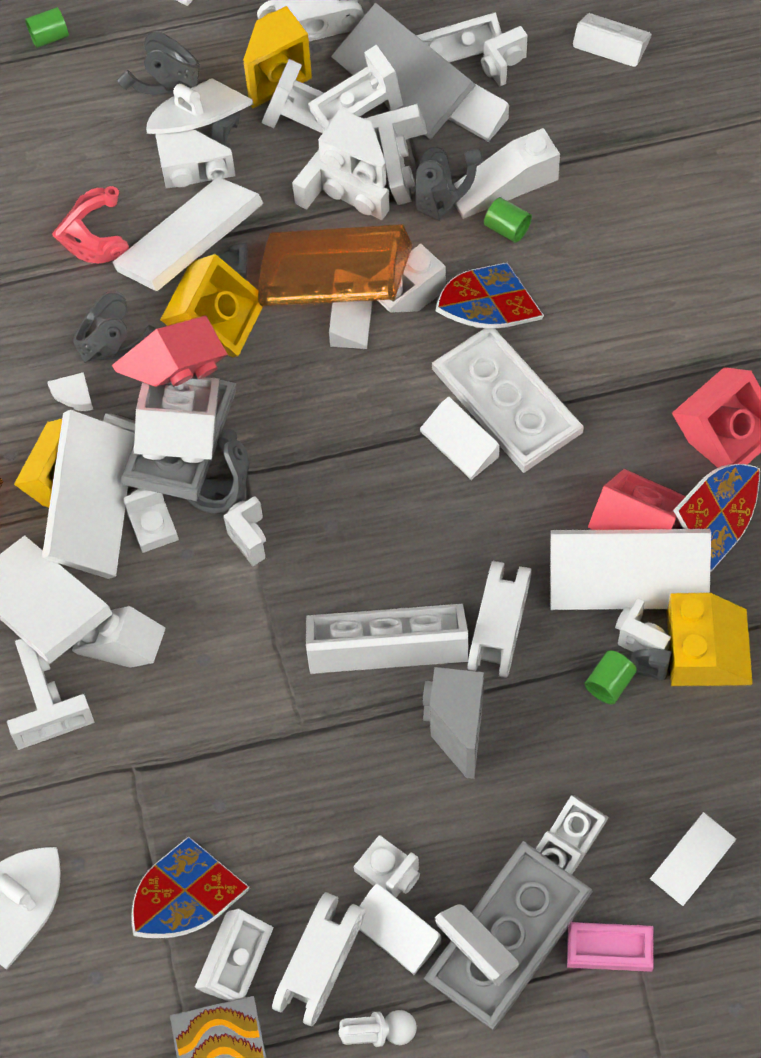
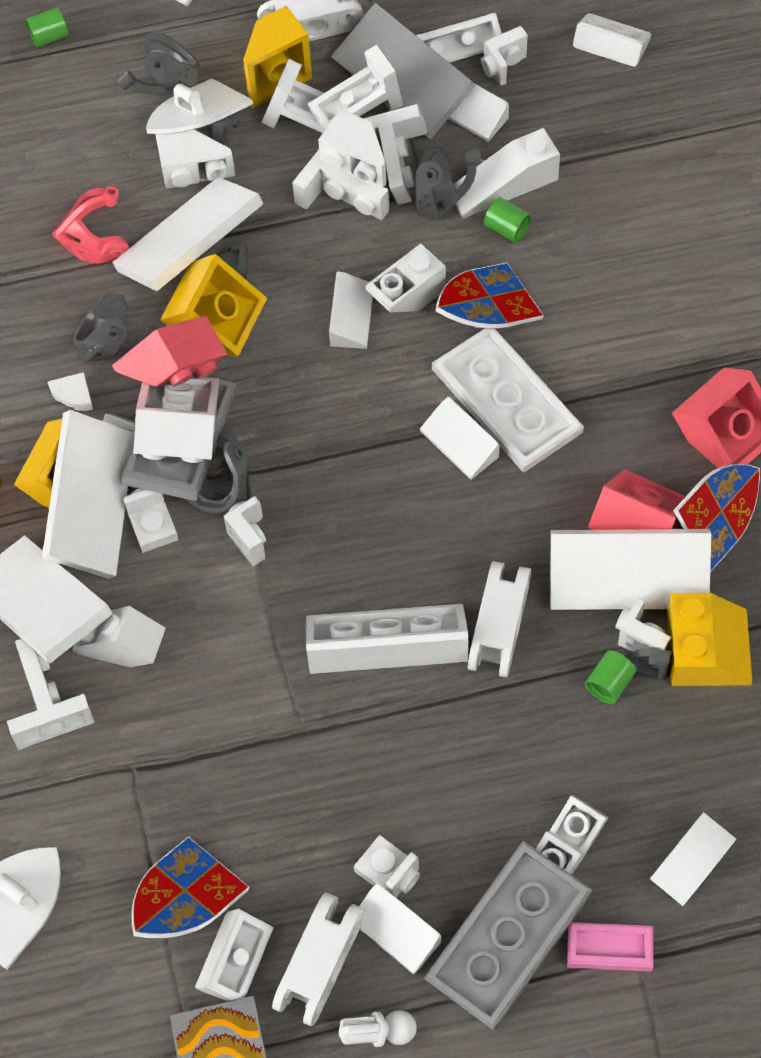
(333, 265): clear orange slope -> none
(455, 711): light grey slope -> none
(477, 943): white slope -> none

